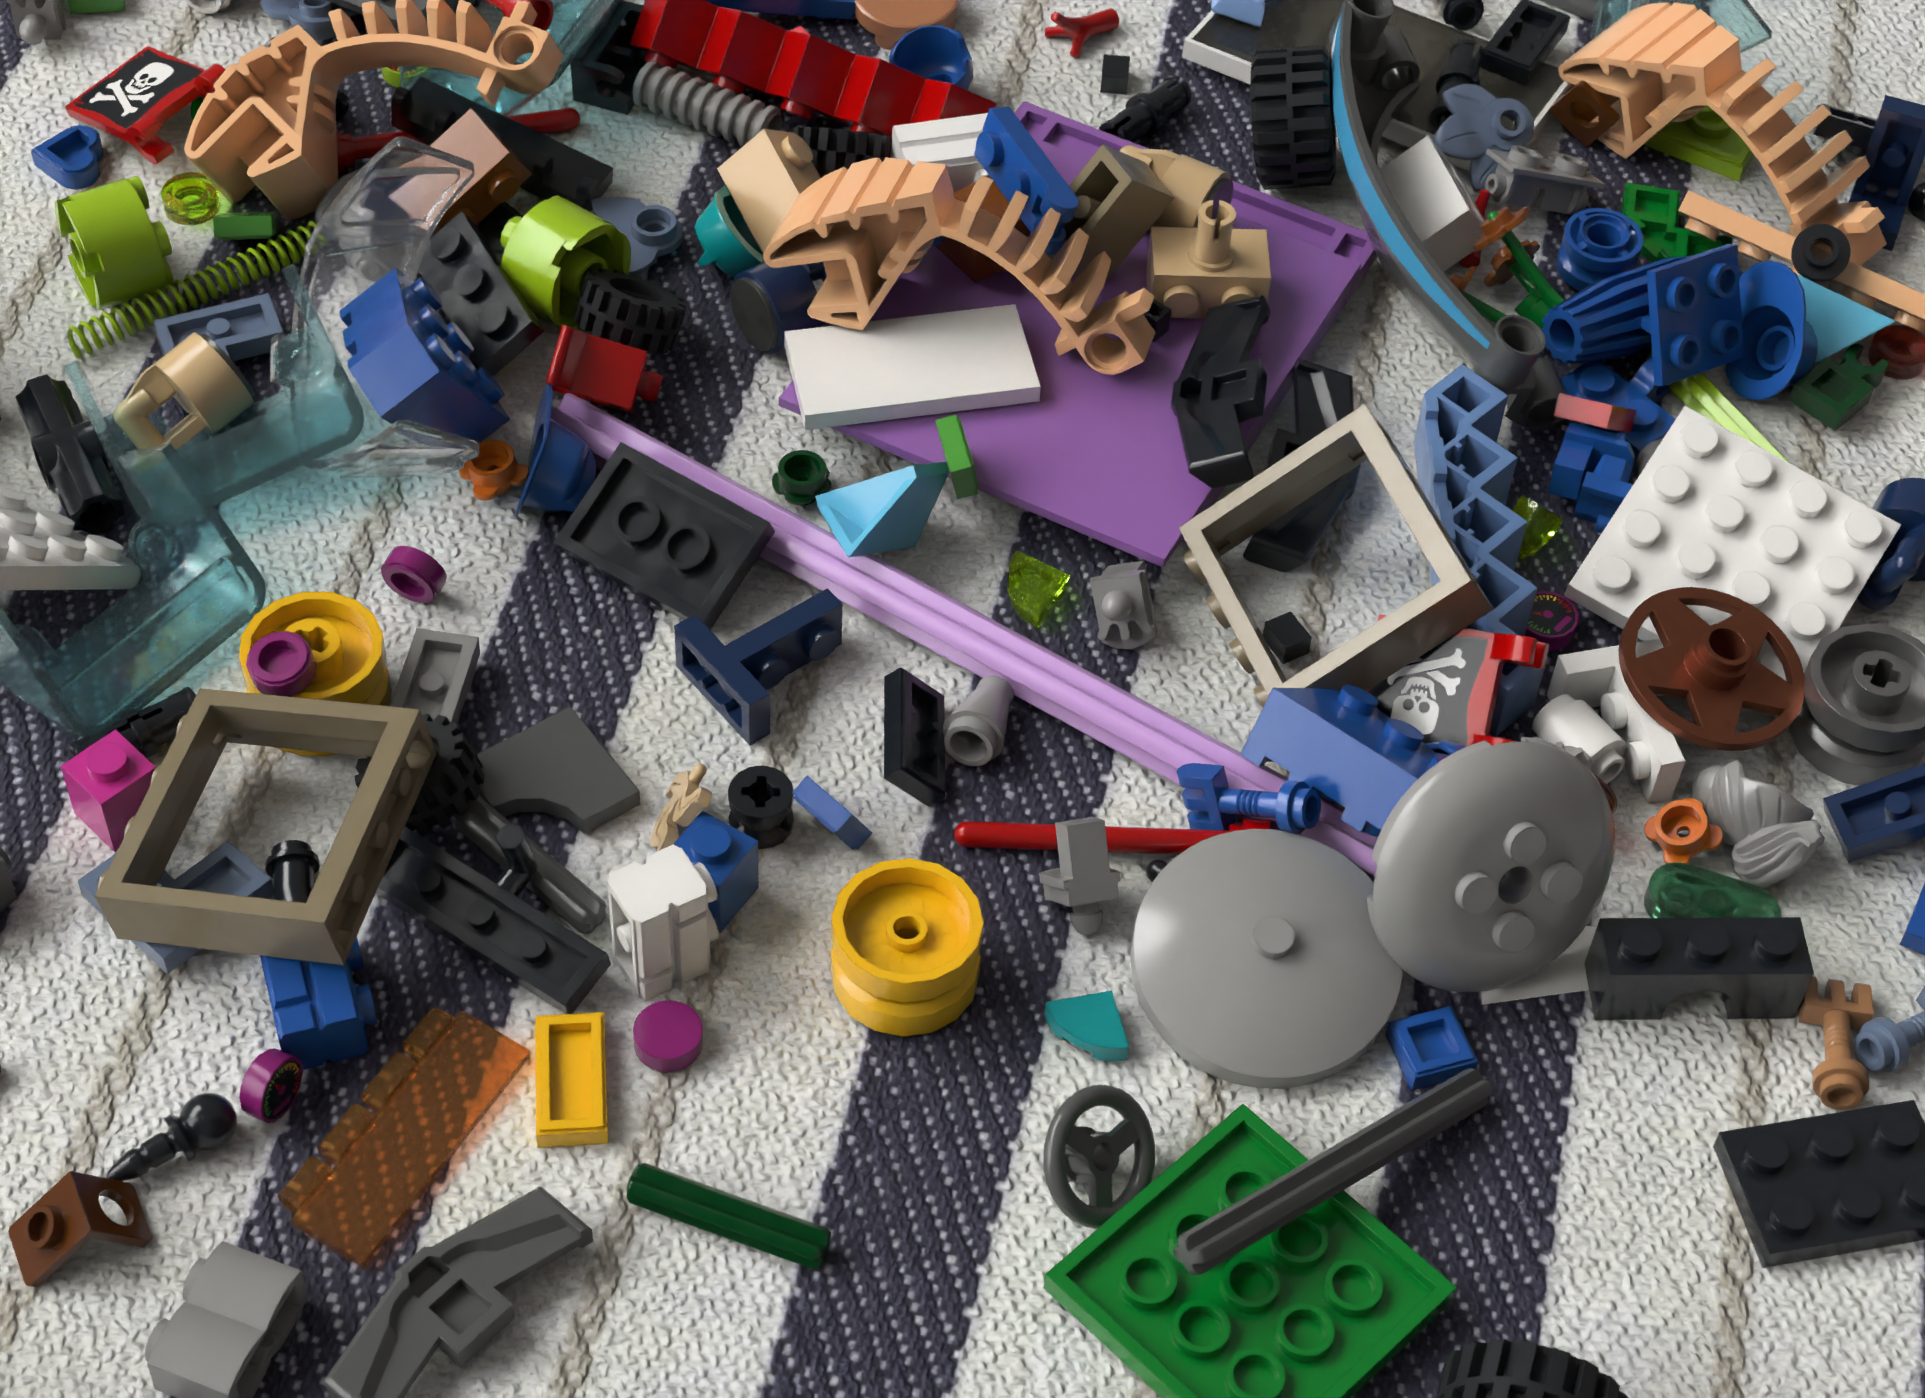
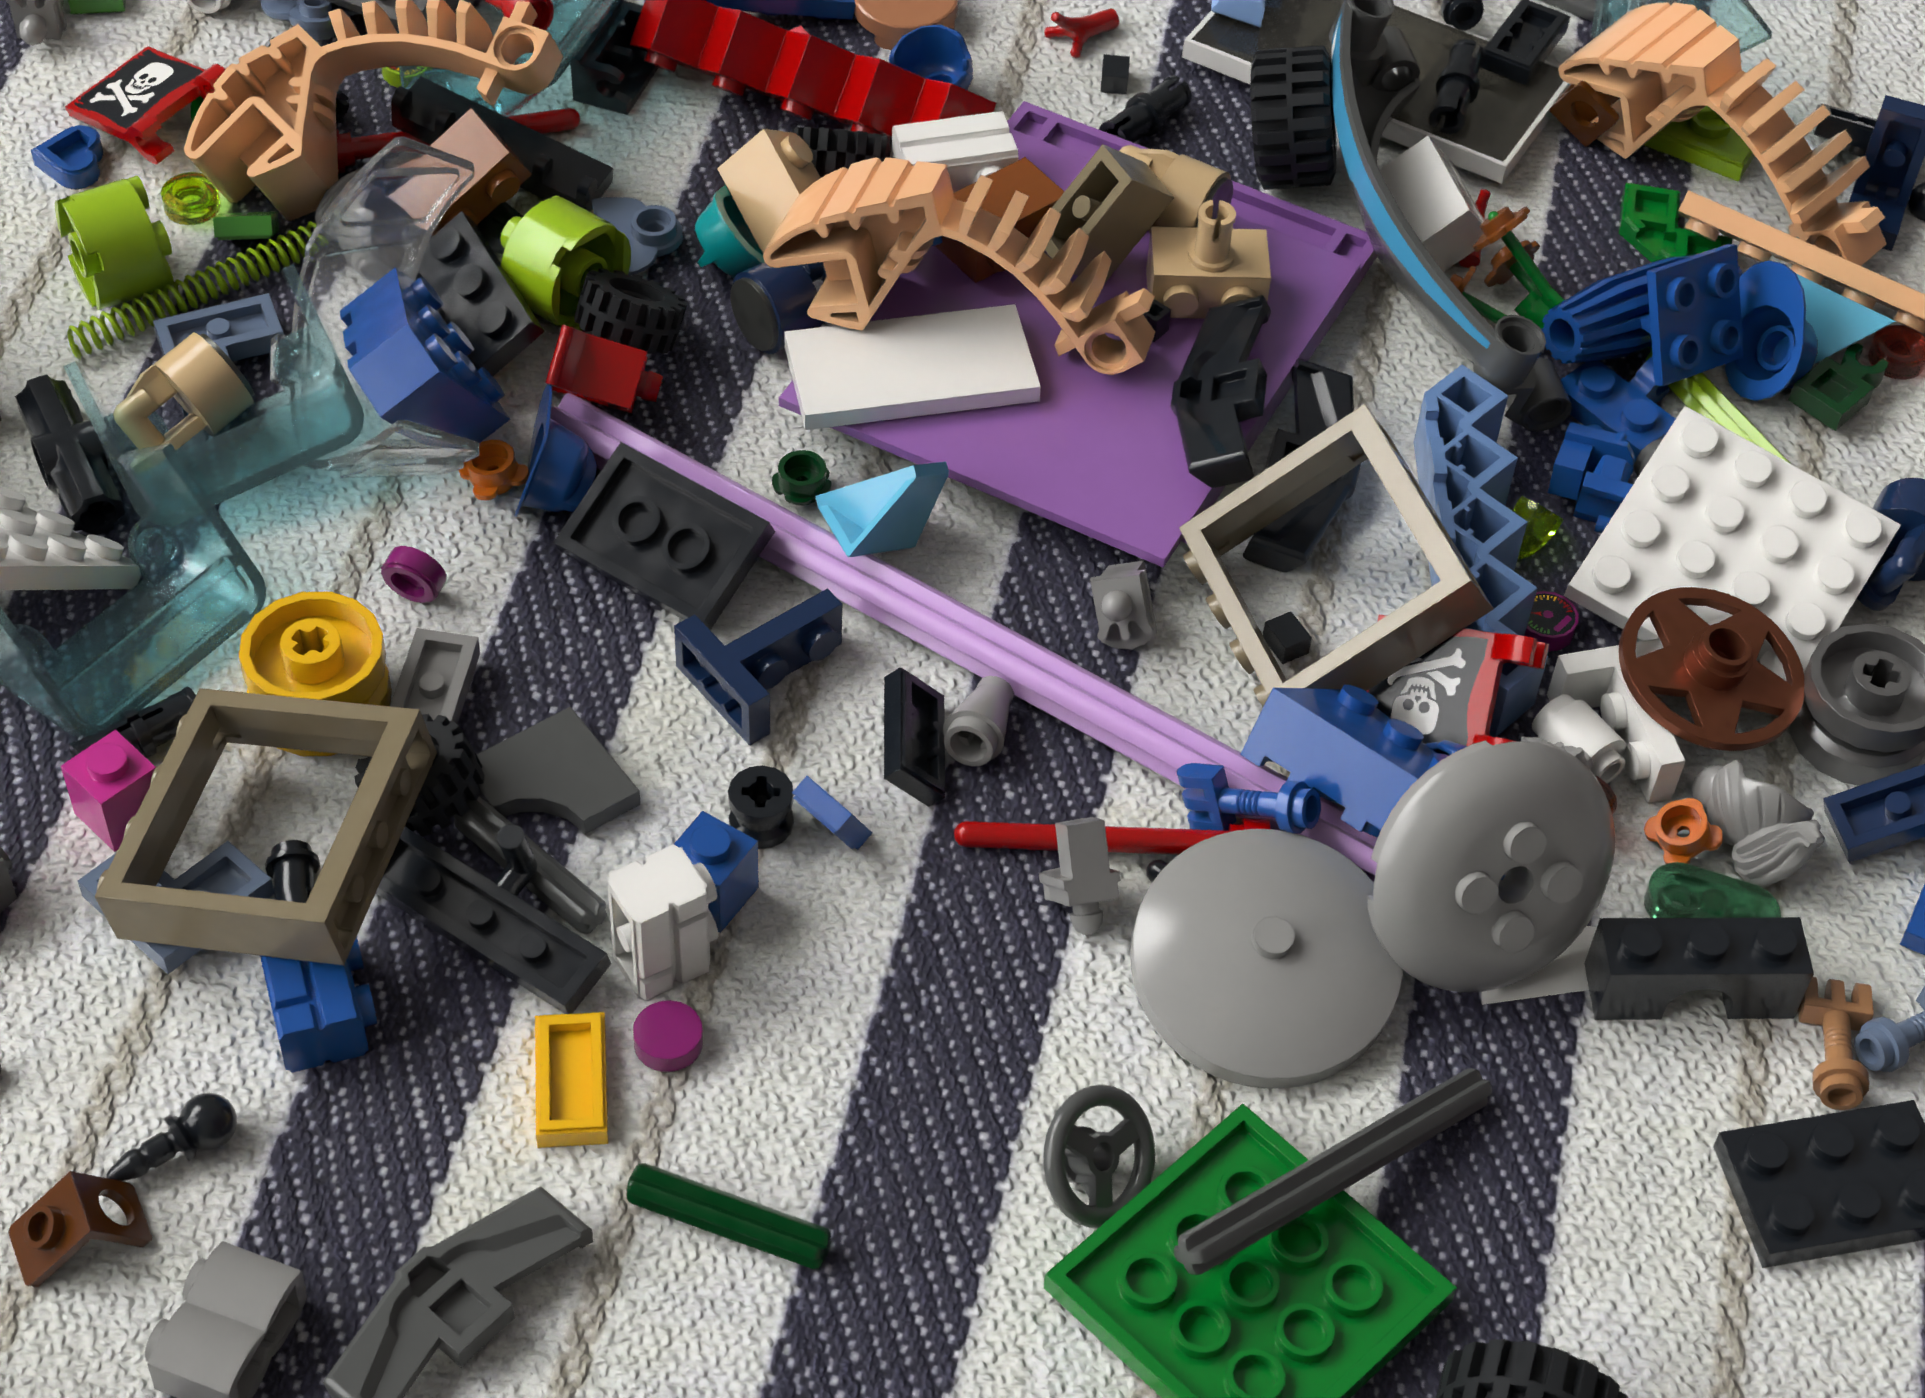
(271, 1085): magenta tile -> none
(281, 664): magenta tile -> none
(417, 1128): clear orange windscreen -> none
(683, 807): tan piece -> none
(702, 104): light grey piece -> none
(906, 946): yellow wheel -> none
(957, 456): bright green tile -> none
(1019, 164): blue plate -> none
(1034, 587): clear neon green tile -> none
(1090, 1024): teal tile -> none
(1430, 1047): blue tile -> none
(1477, 127): sand blue plate -> none
(1560, 181): light grey hinge -> none
(1594, 413): tile -> none
(1597, 246): blue wheel -> none
(1817, 269): black plate -> none

